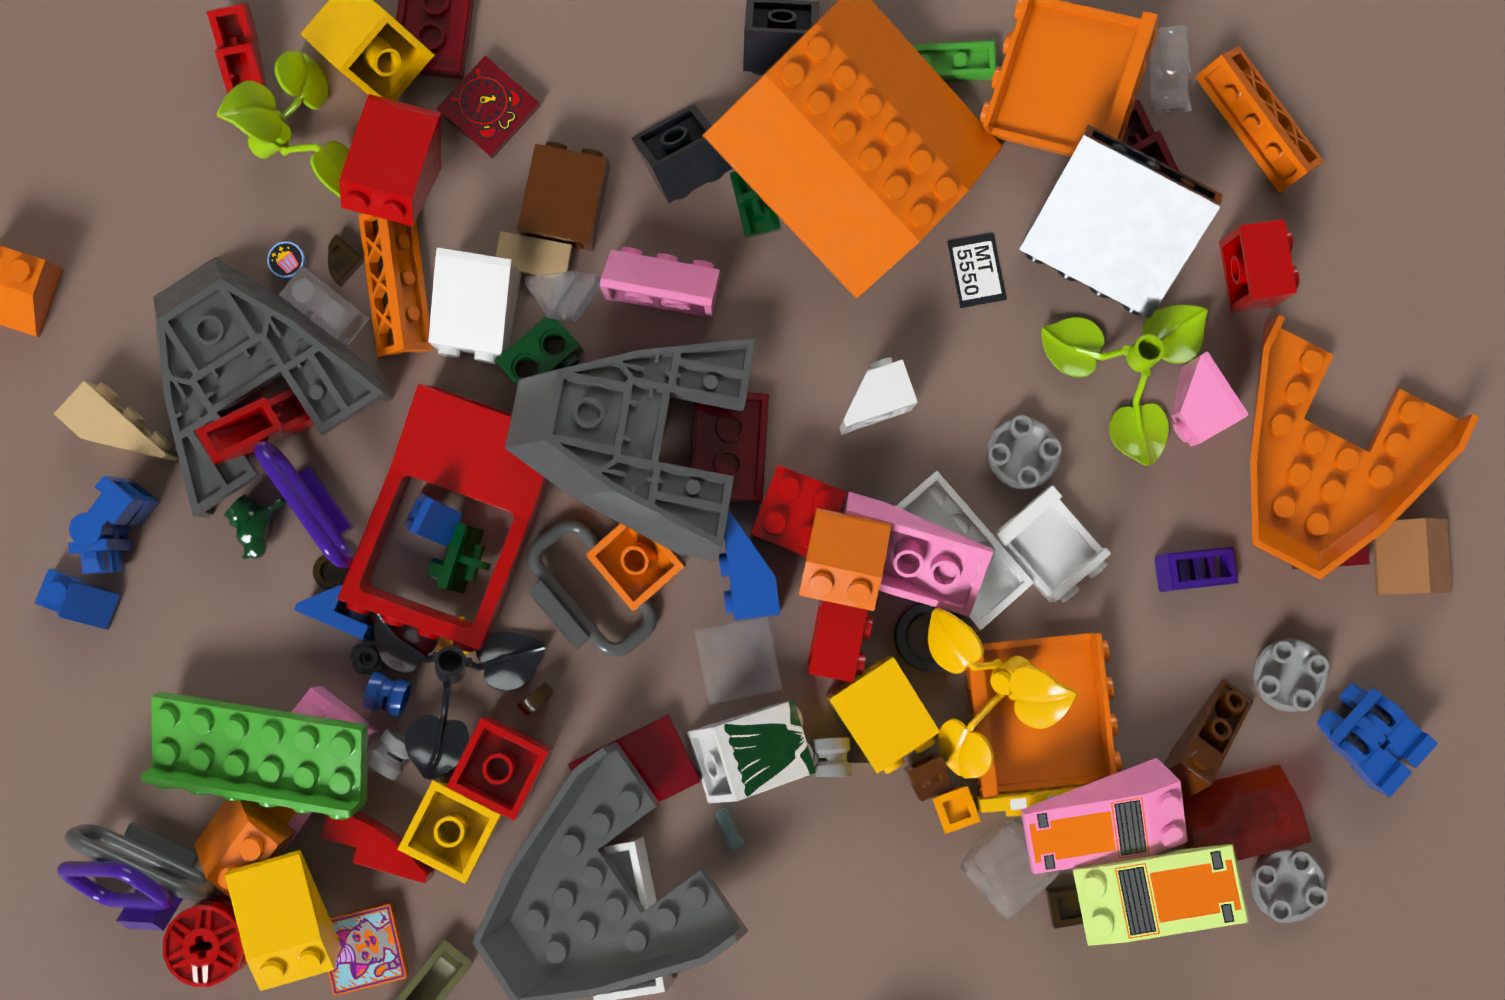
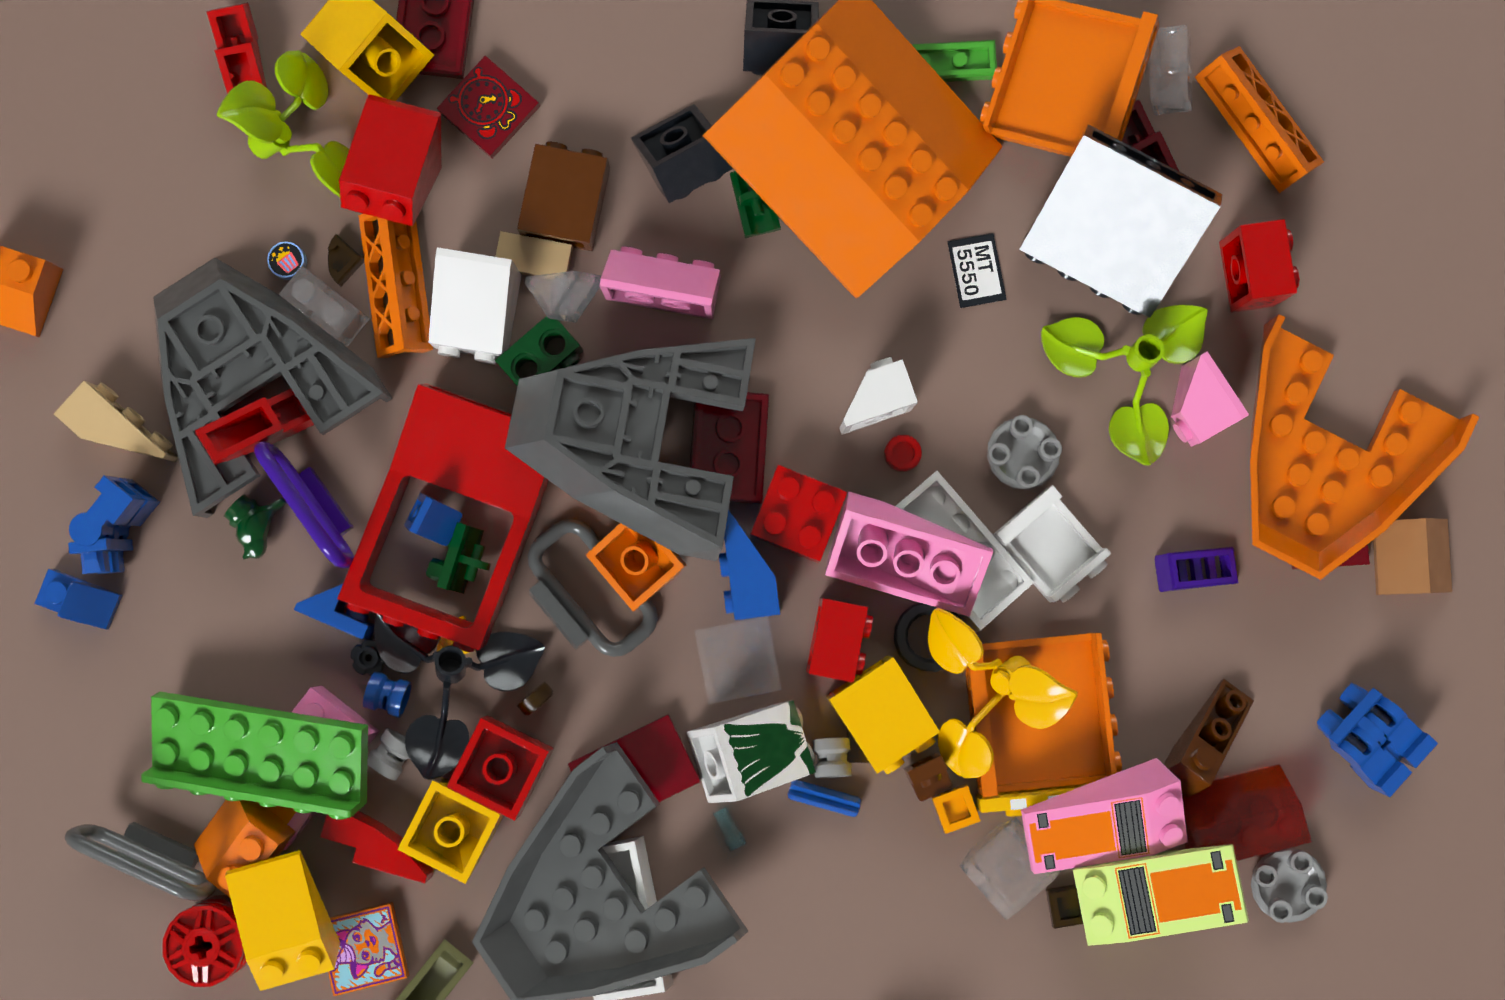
(145, 909): dark purple bar -> none
(327, 574): dark brown tile -> none
(824, 798): none -> blue axle
(845, 559): orange slope -> none
(902, 453): none -> red tile
(1291, 675): light grey dish -> none

